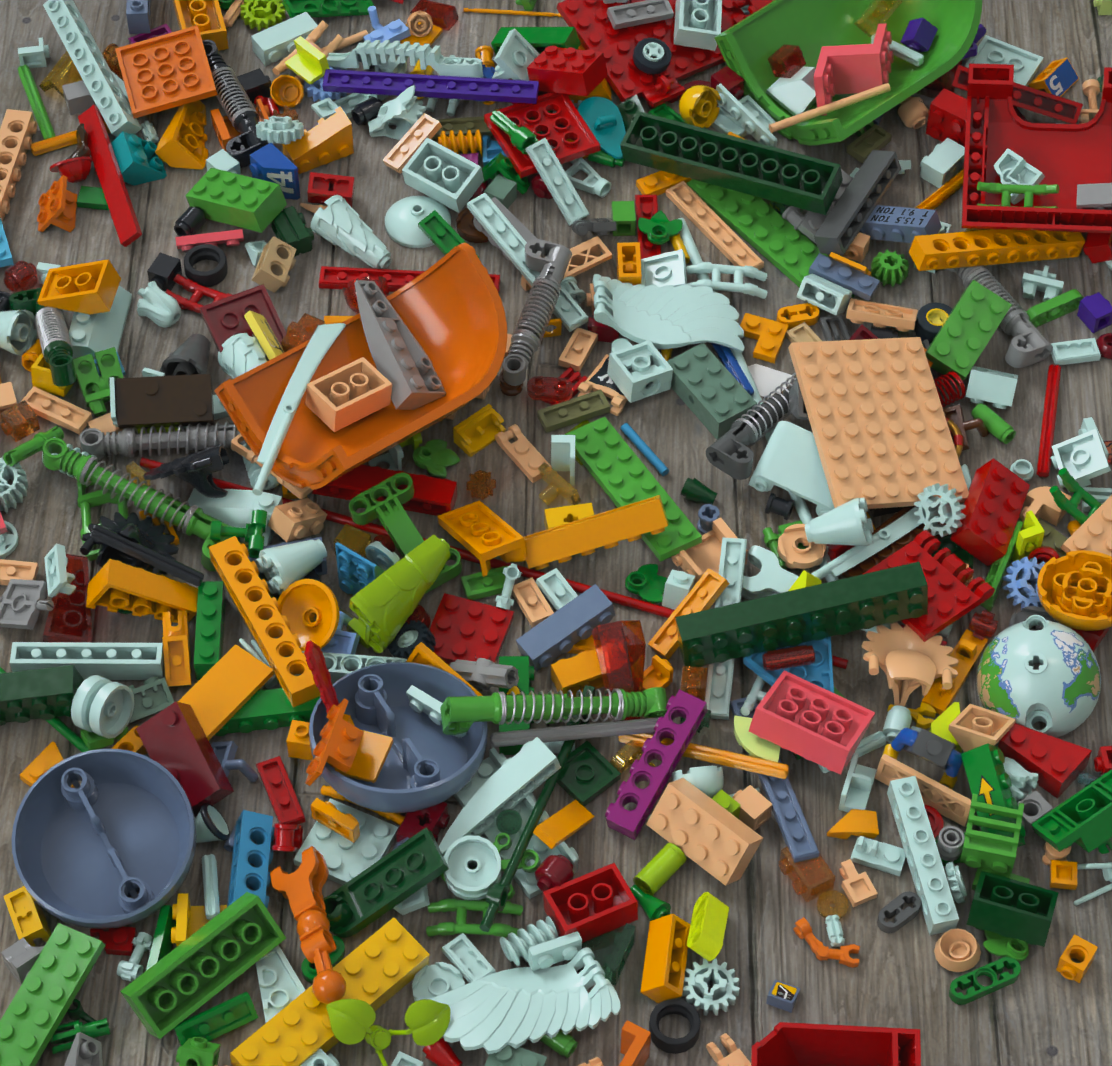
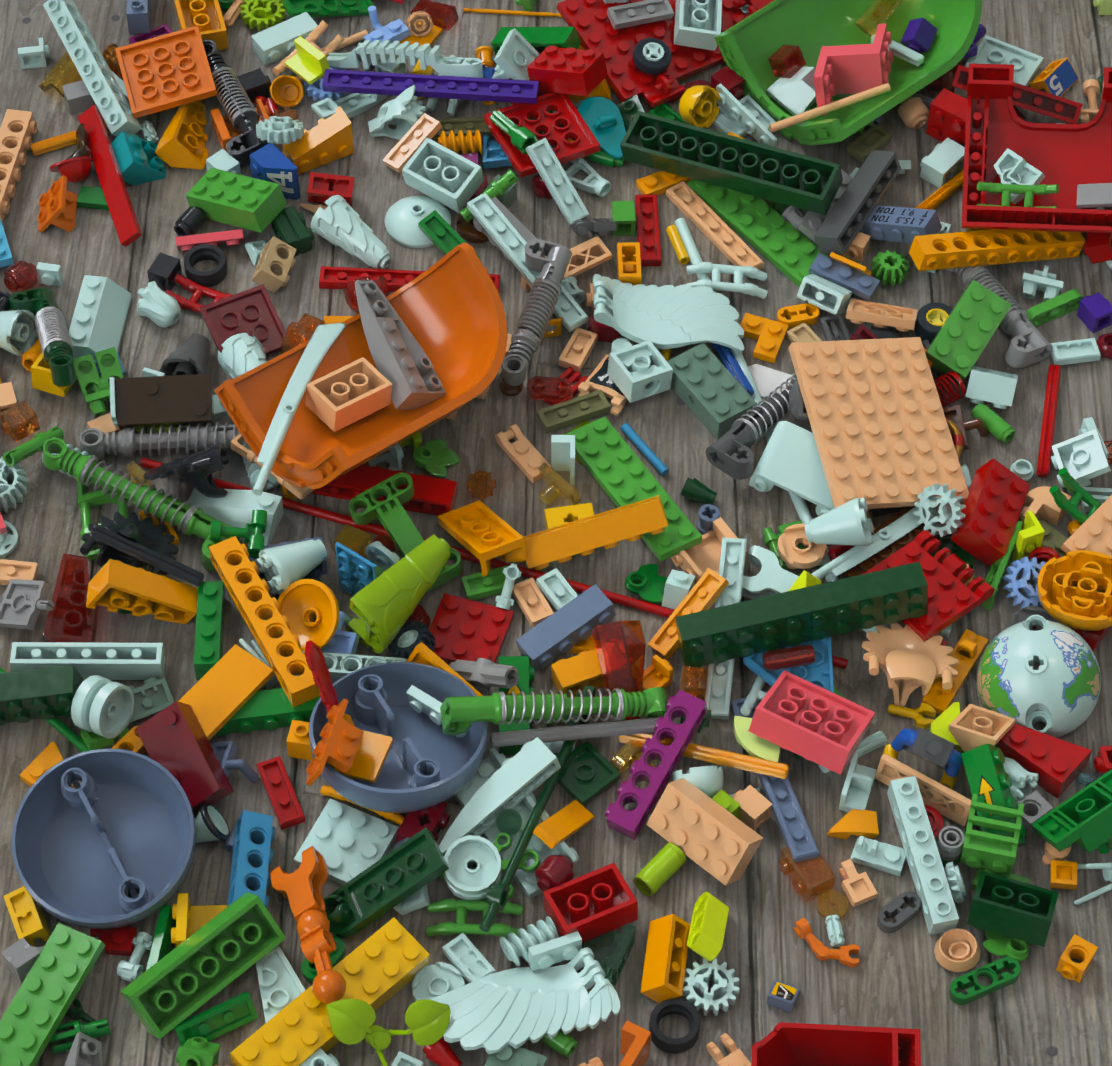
(36, 102): bright green axle -> none
(56, 575): light aqua plate -> none
(58, 410): light nougat plate -> none
(81, 287): light orange slope -> none
(176, 650): light orange plate -> none
(210, 886): light aqua axle -> none
(264, 334): light yellow tile -> none
(287, 837): red piece -> none
(297, 519): light nougat brick -> none
(337, 821): light orange plate -> none
(366, 111): black brick -> none
(478, 430): yellow hinge -> none
(495, 190): none -> bright green pin
(503, 165): green bracket -> none
(651, 905): green cone -> none
(659, 228): green plate -> none
(664, 269): light aqua plate -> none
(779, 506): black bush -> none
(896, 720): light aqua brick -> none
(983, 625): clear red gear -> none

